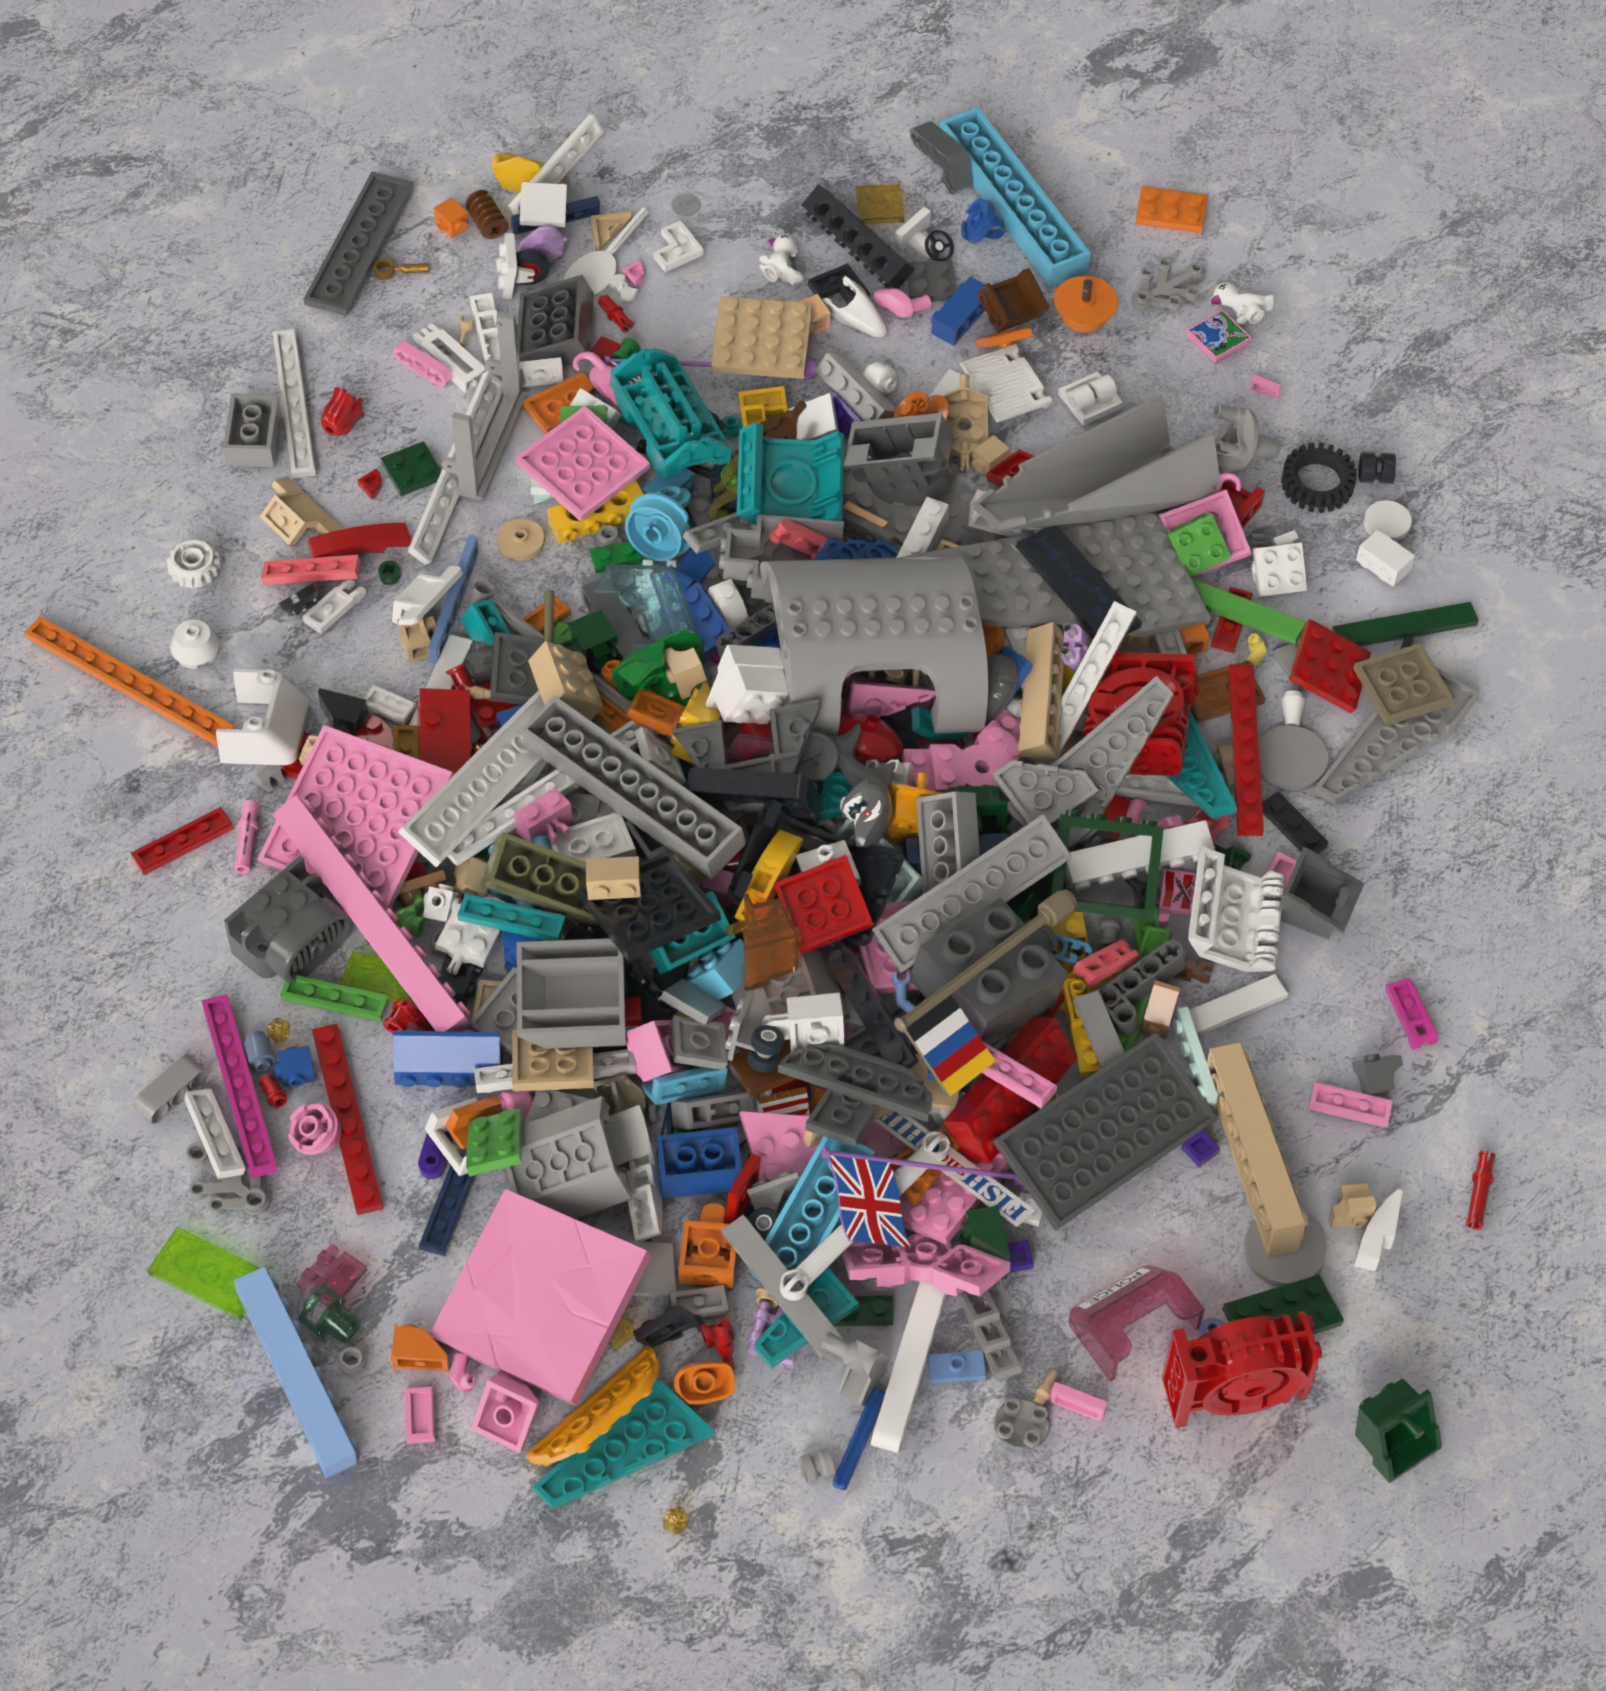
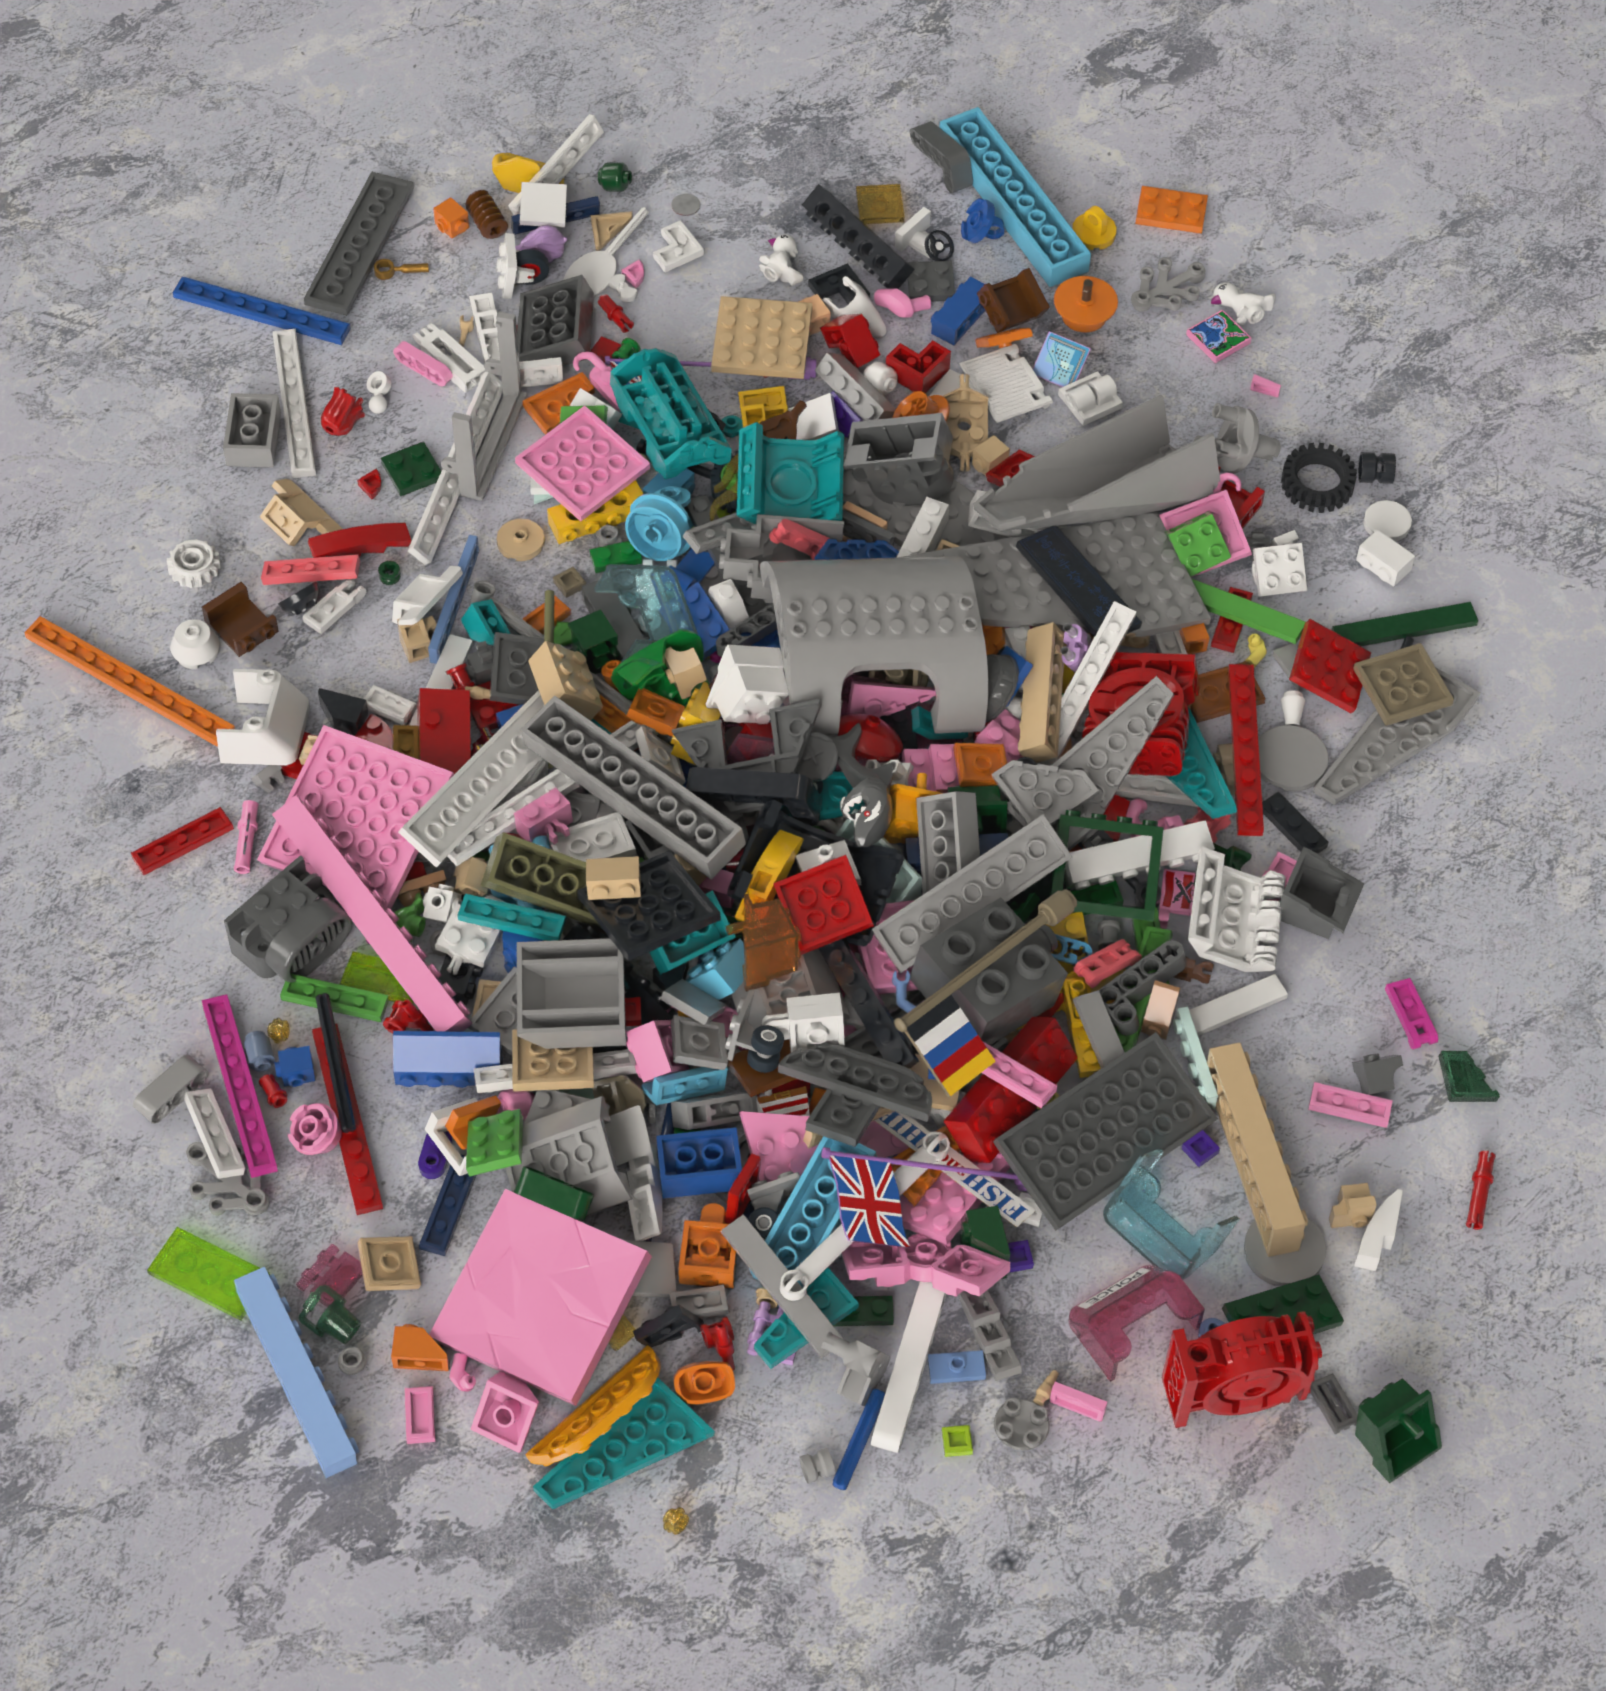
(239, 620): none -> reddish brown panel
(261, 310): none -> blue tile
(335, 1063): none -> black axle
(379, 385): none -> white plate
(389, 1263): none -> tan tile
(553, 1193): none -> dark green beam
(569, 582): none -> dark tan tile
(614, 176): none -> dark green head
(852, 337): none -> red brick
(919, 370): none -> red brick
(957, 1440): none -> lime tile
(978, 762): none -> orange tile
(1060, 360): none -> piece
(1095, 228): none -> yellow tile
(1100, 893): none -> green plate
(1152, 1230): none -> clear light blue windscreen
(1333, 1423): none -> flat silver tile
(1464, 1079): none -> clear green wing

